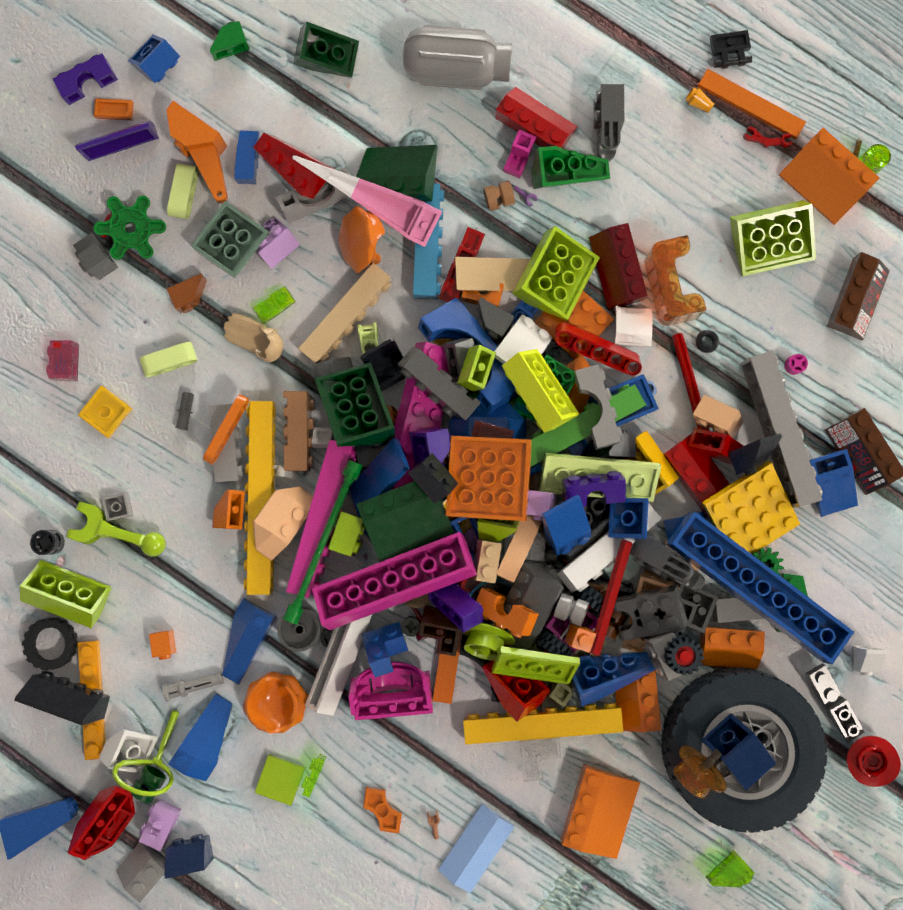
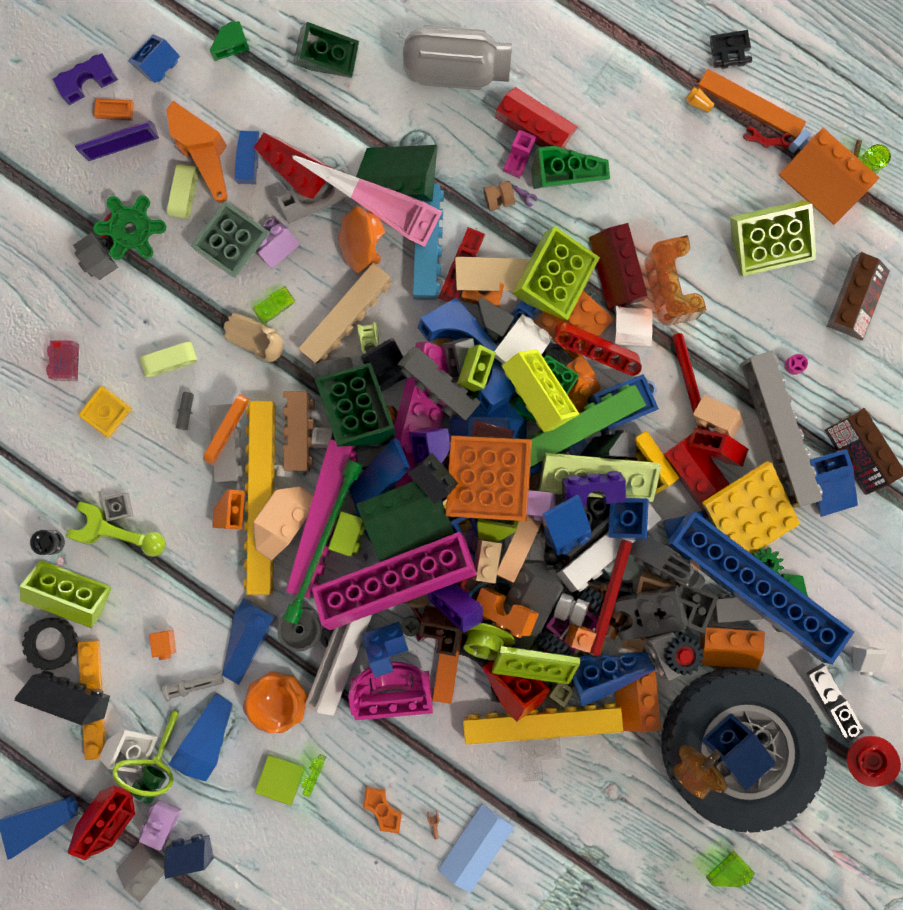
(187, 293): dark orange slope -> none
(590, 382): light grey arch -> none
(599, 812): orange slope -> none
(609, 119): dark grey brick -> none
(715, 341): black piece -> none
(753, 455): black slope -> none
(800, 142): none -> light blue plate

